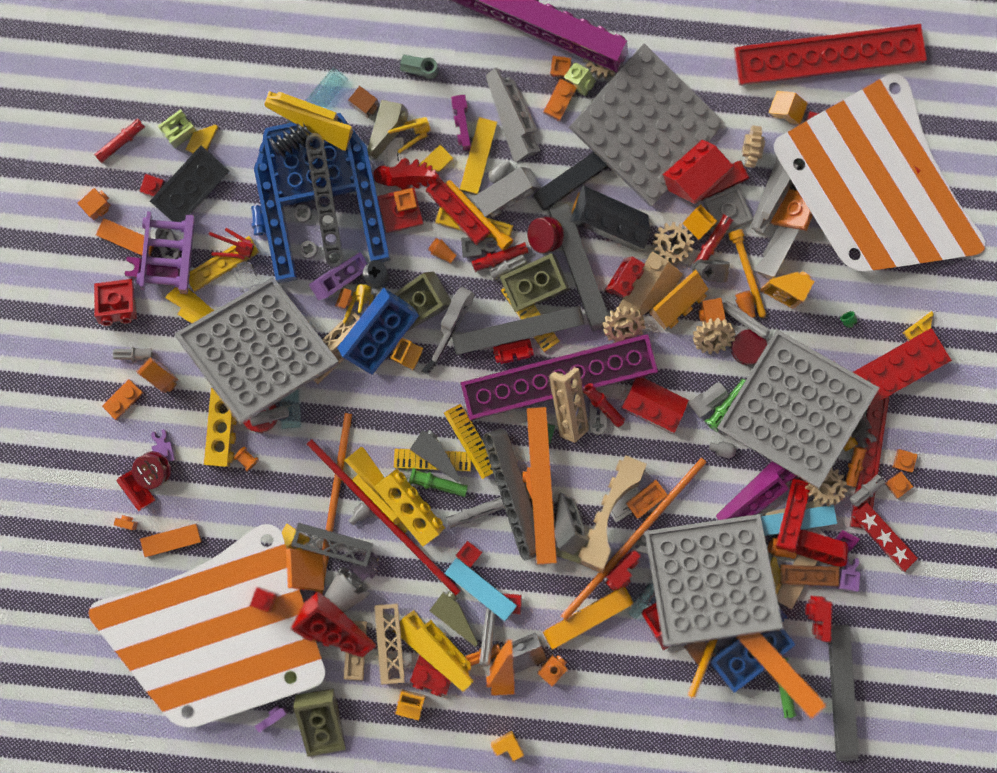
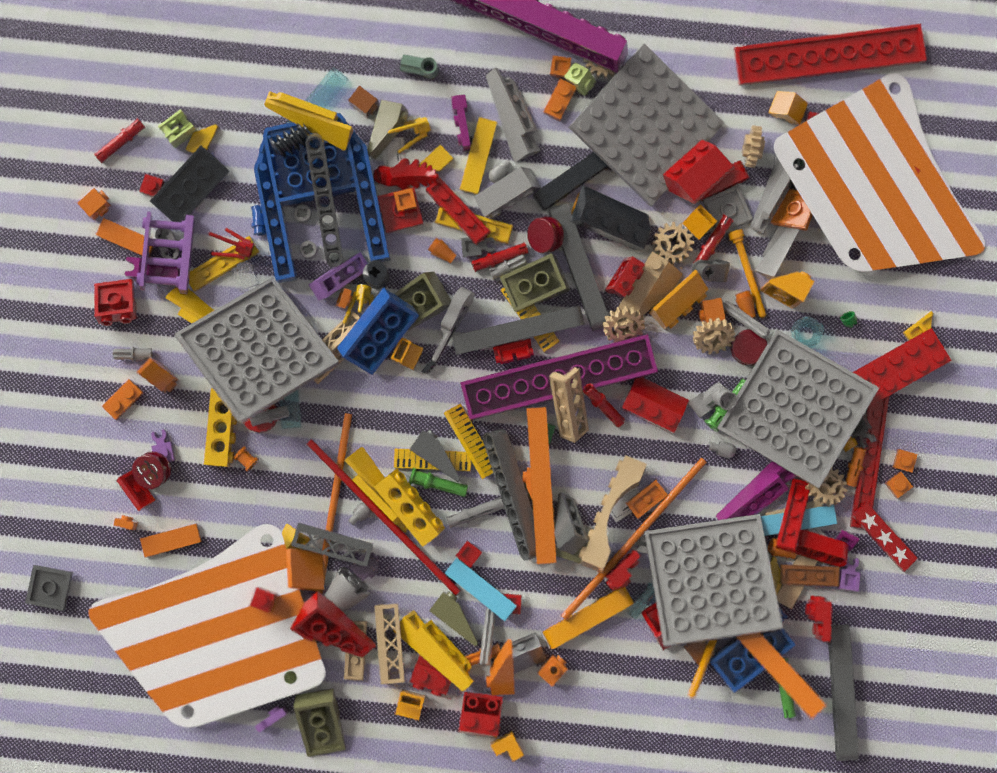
(49, 587): none -> dark grey plate
(480, 715): none -> red slope
(503, 240): light orange piece -> none
(592, 420): light grey beam -> none
(724, 398): none -> light grey wheel
(816, 327): none -> clear light blue piece
(866, 491): light grey axle -> none

